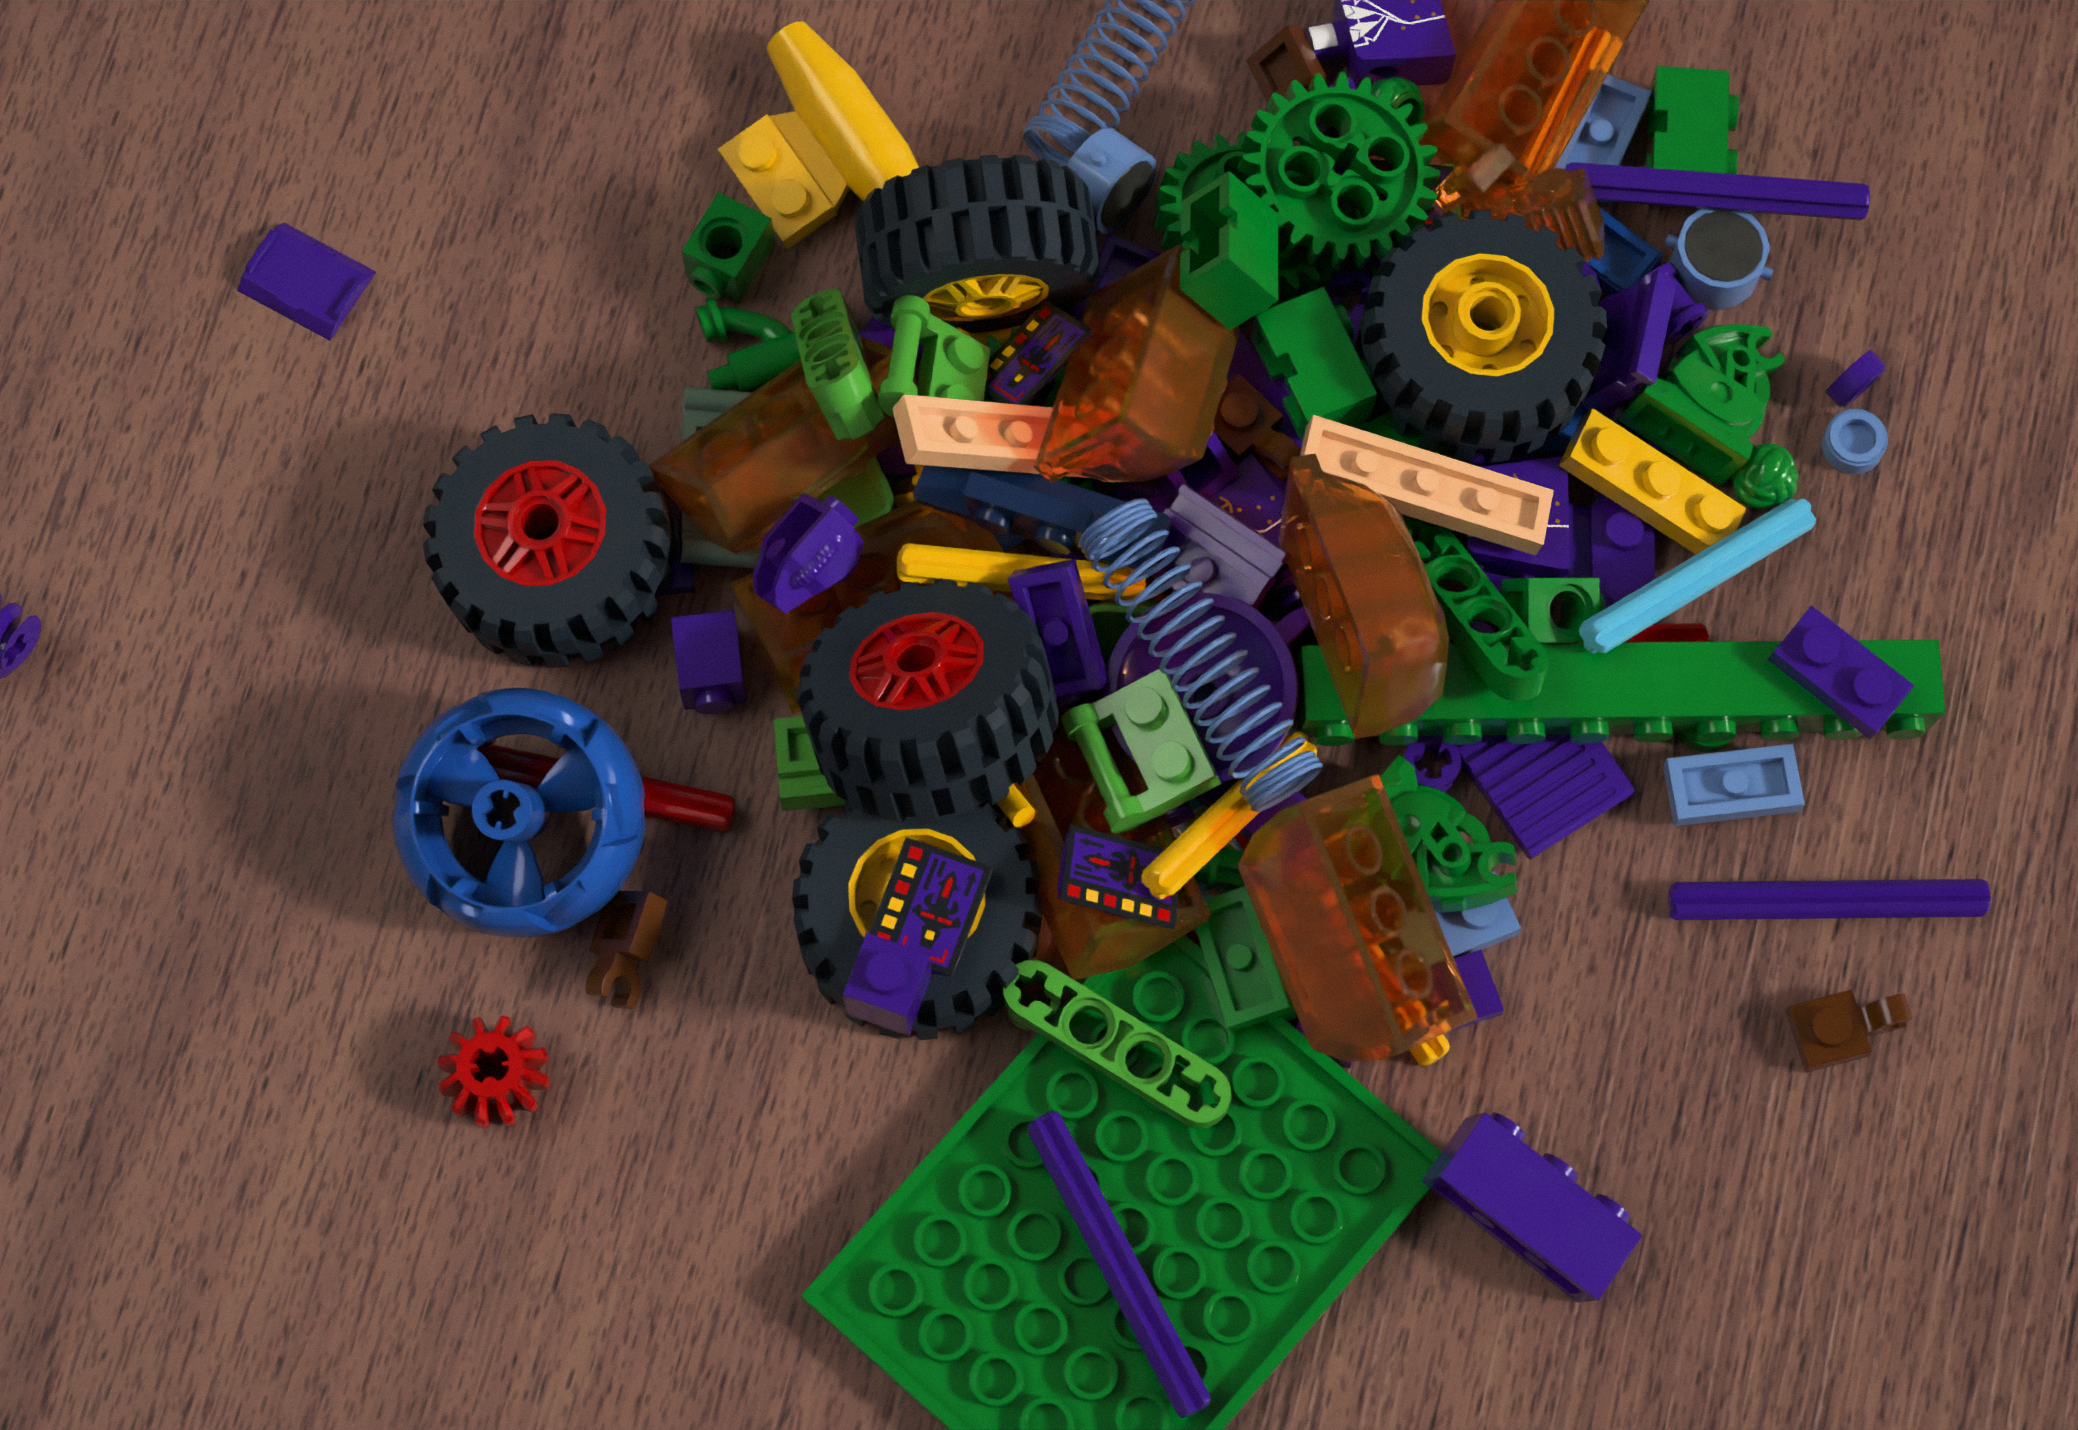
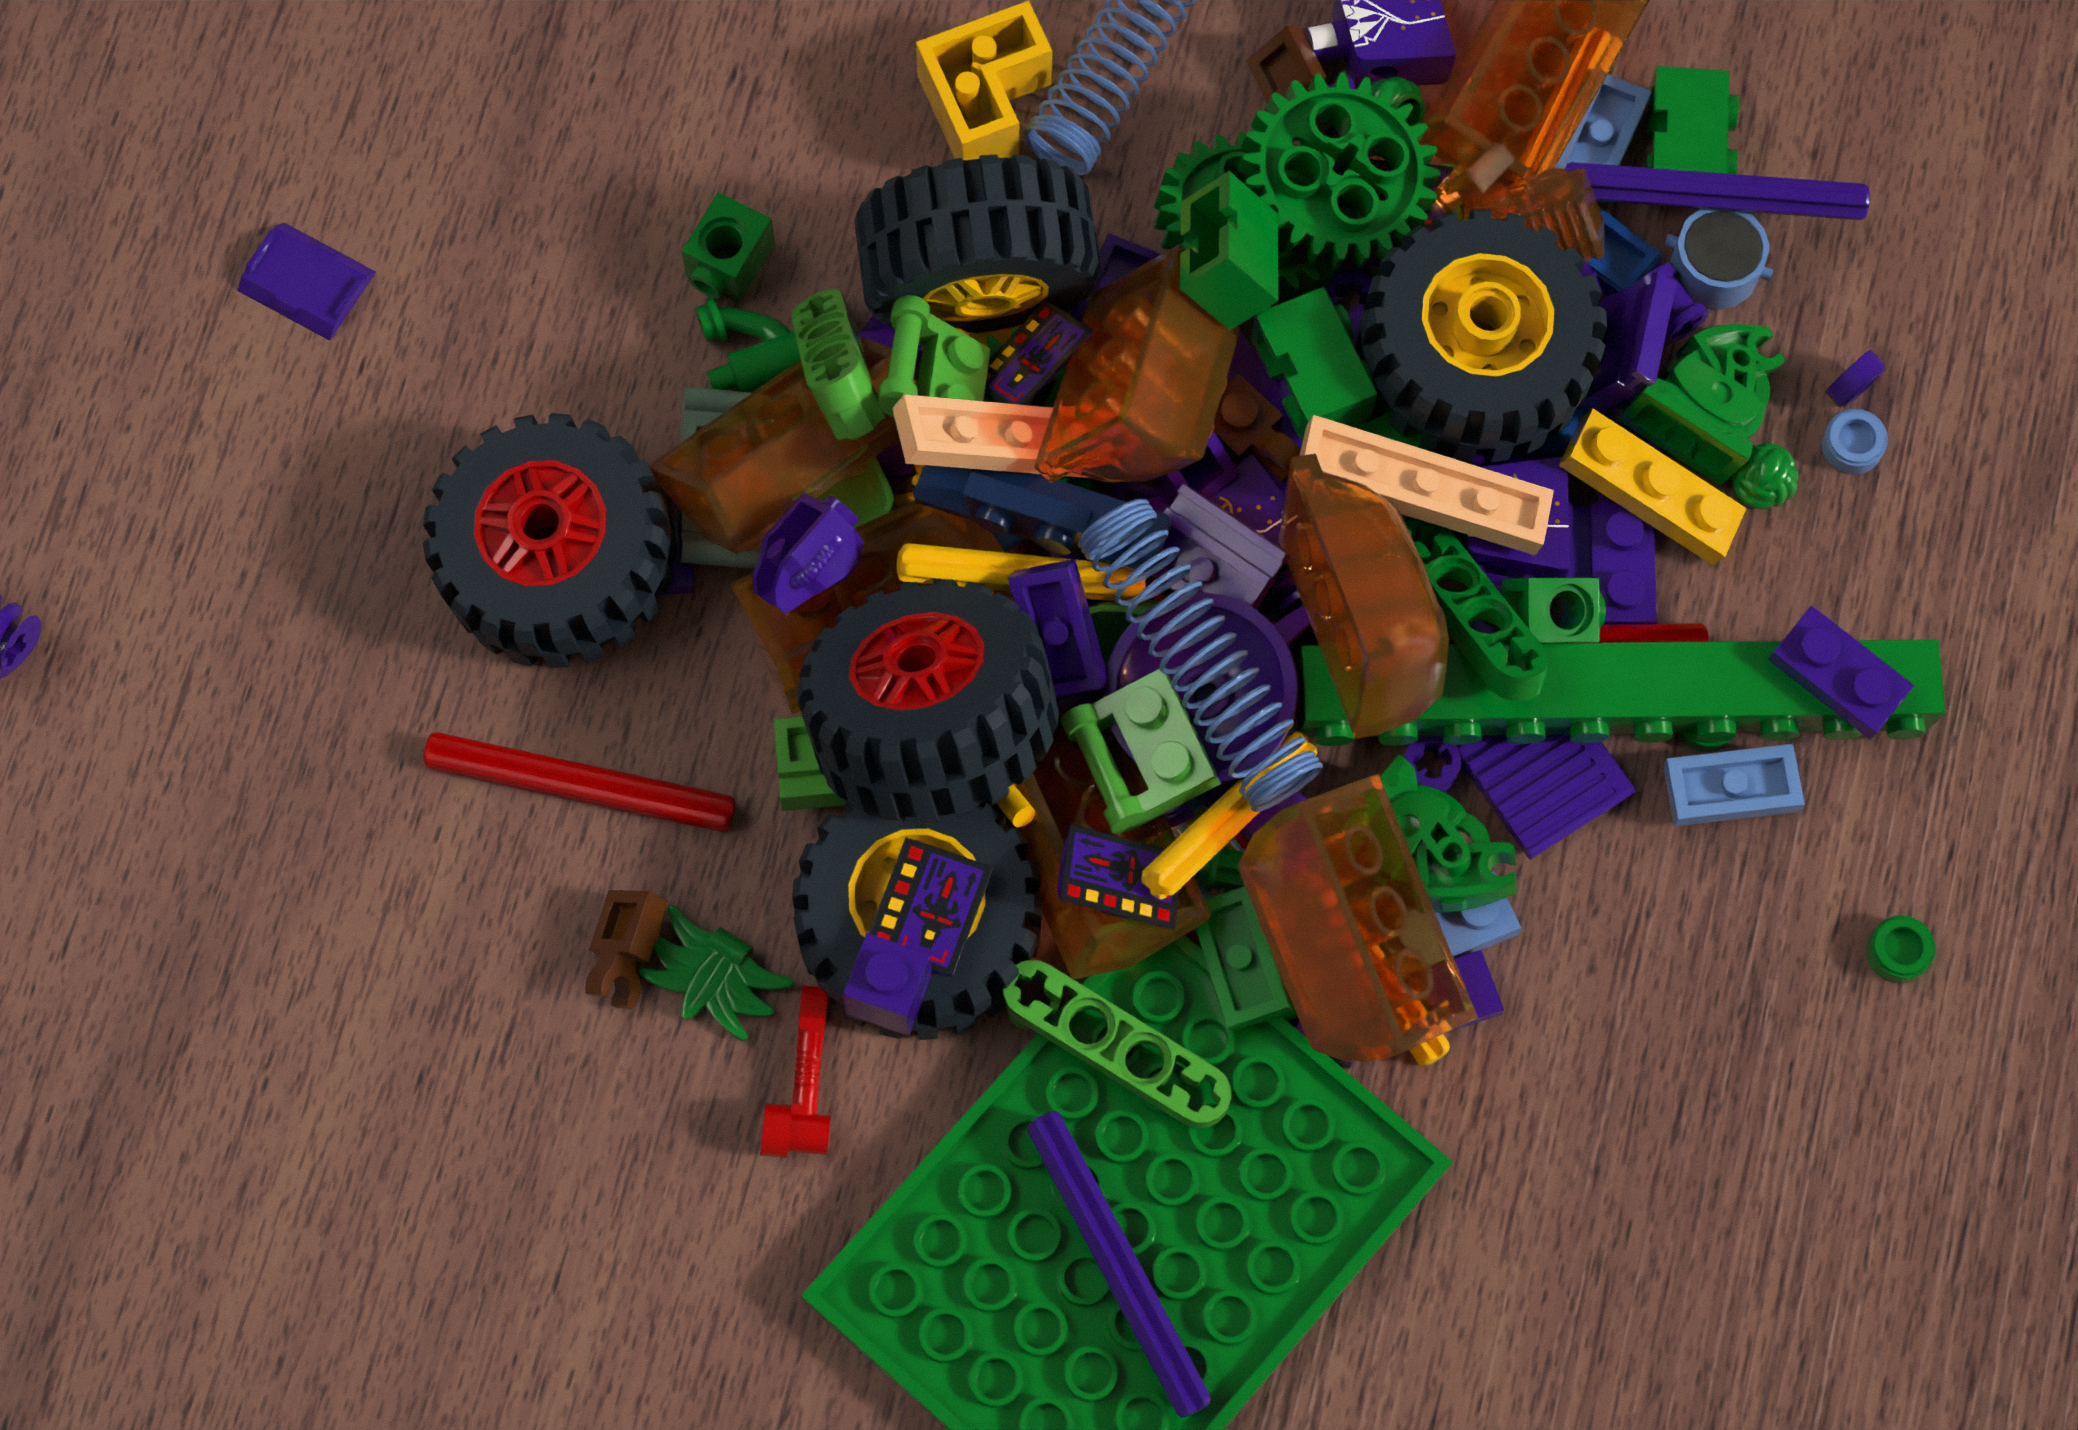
(451, 769): blue wheel -> none
(488, 1094): red gear -> none
(709, 661): dark purple brick -> none
(713, 974): none -> green piece
(798, 1125): none -> red brick
(833, 142): yellow plate -> none
(976, 73): none -> yellow brick
(1116, 176): medium blue piece -> none
(1533, 1206): dark purple brick -> none
(1696, 576): medium azure axle -> none
(1829, 899): dark purple axle -> none
(1837, 1031): reddish brown plate -> none
(1900, 949): none -> green tile

